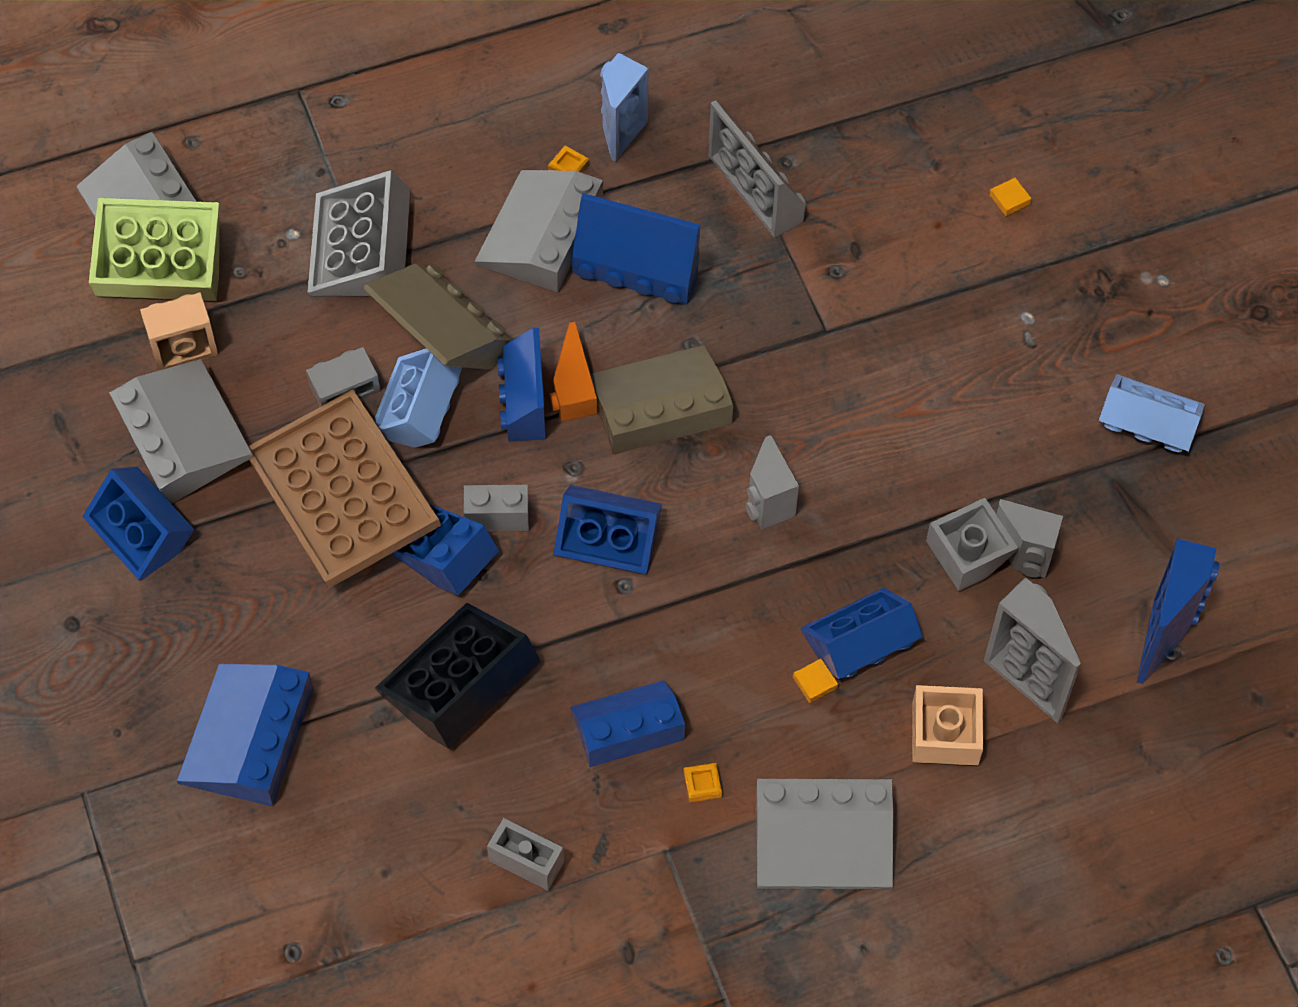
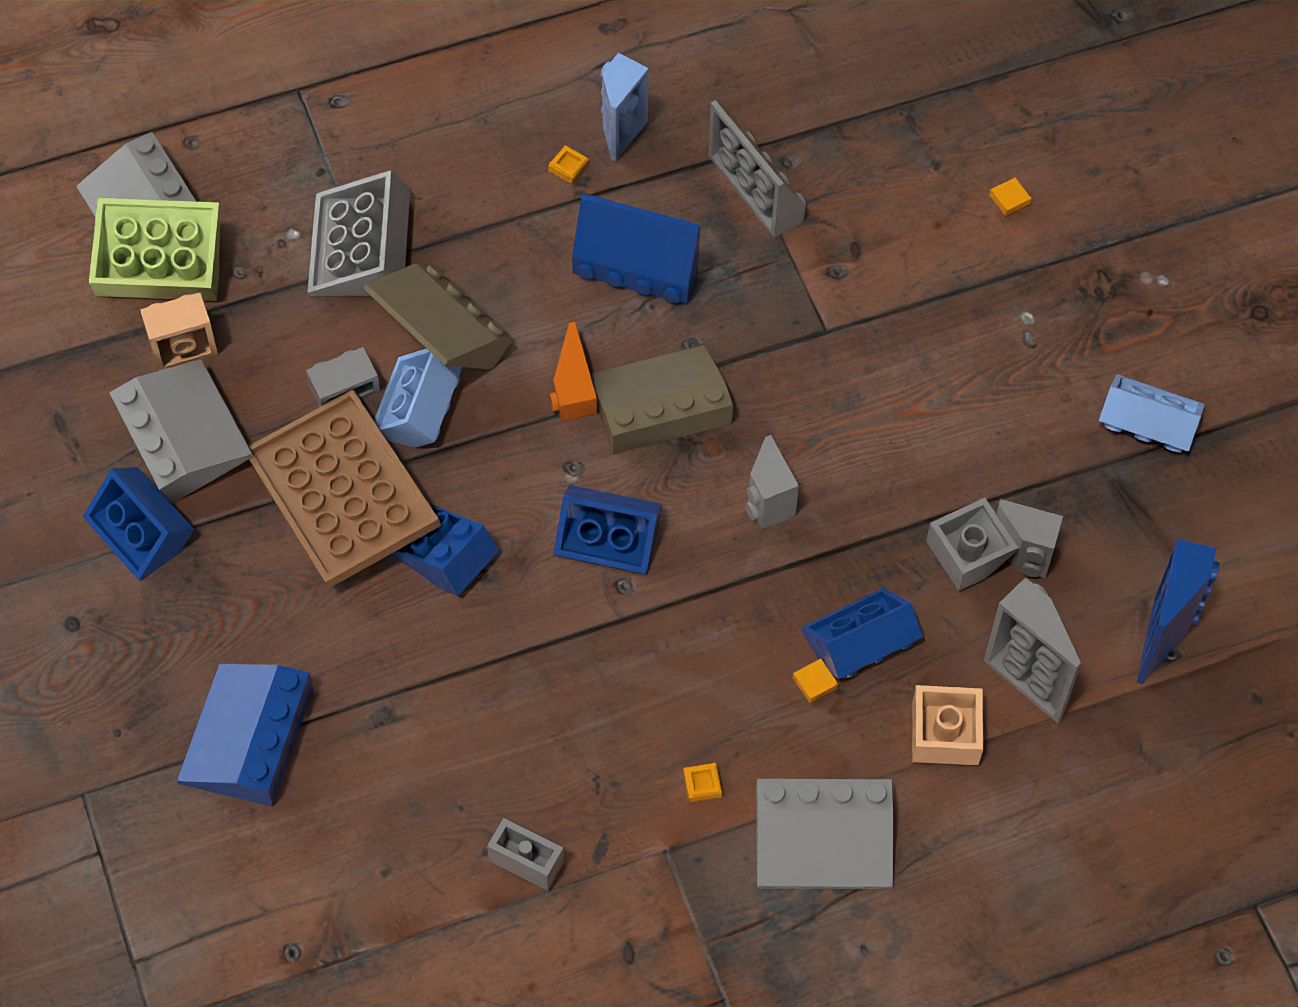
(459, 674): black slope -> none
(498, 506): light grey brick -> none
(522, 388): blue slope -> none
(538, 227): light grey slope -> none
(628, 723): blue slope -> none

